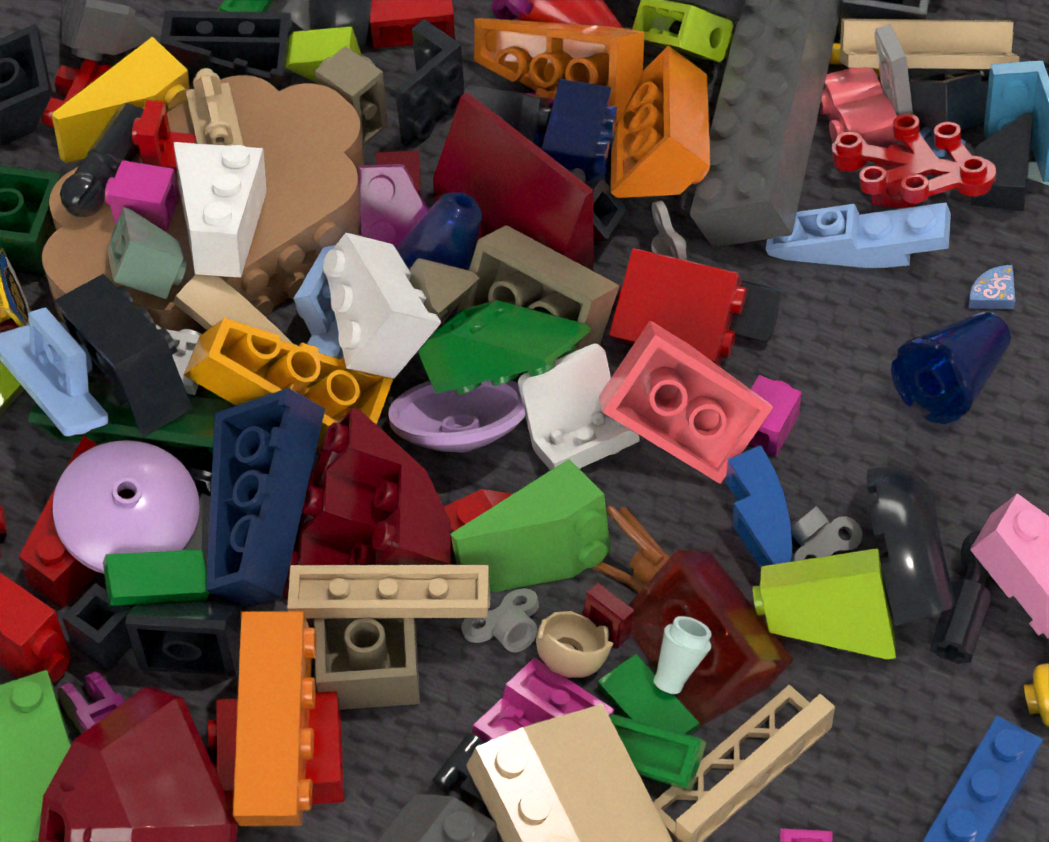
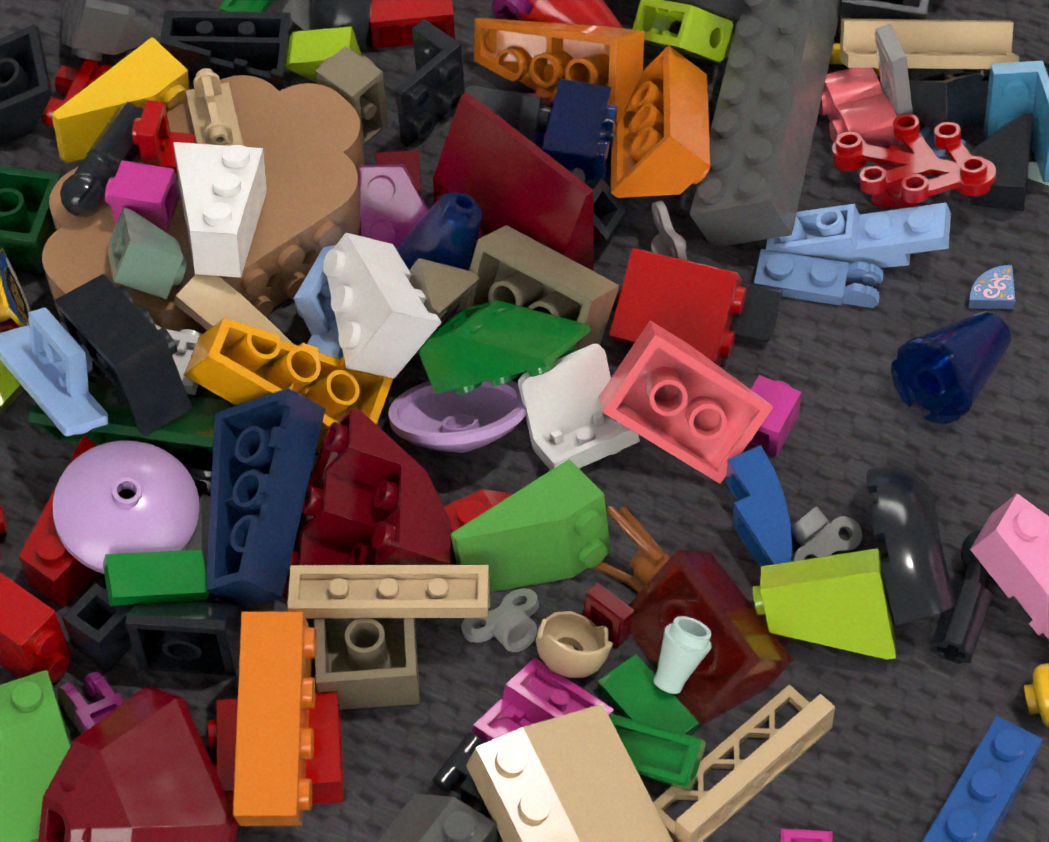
(819, 278): none -> medium blue hinge

